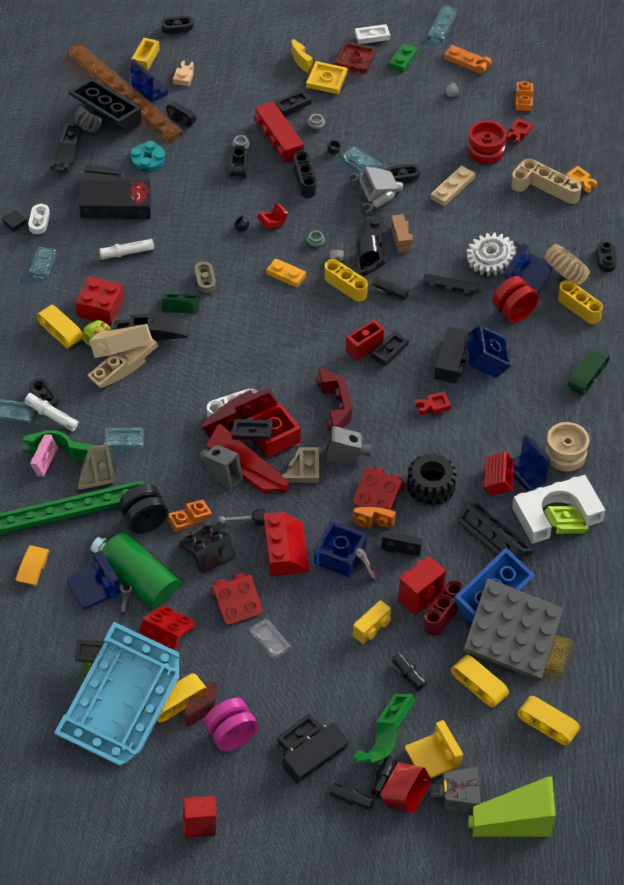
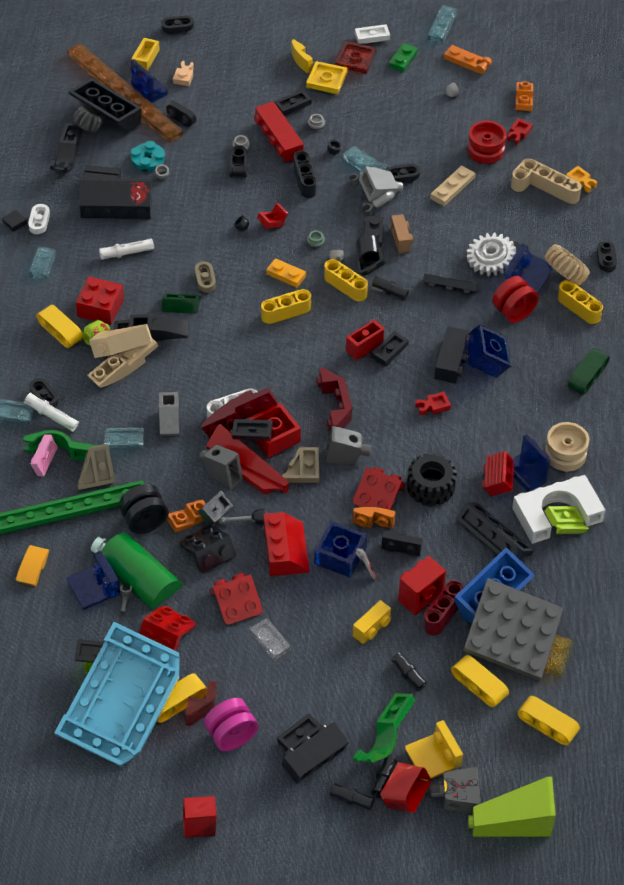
(160, 171): none -> light grey hinge
(169, 413): none -> flat silver slope
(215, 508): none -> plate
(286, 306): none -> yellow beam

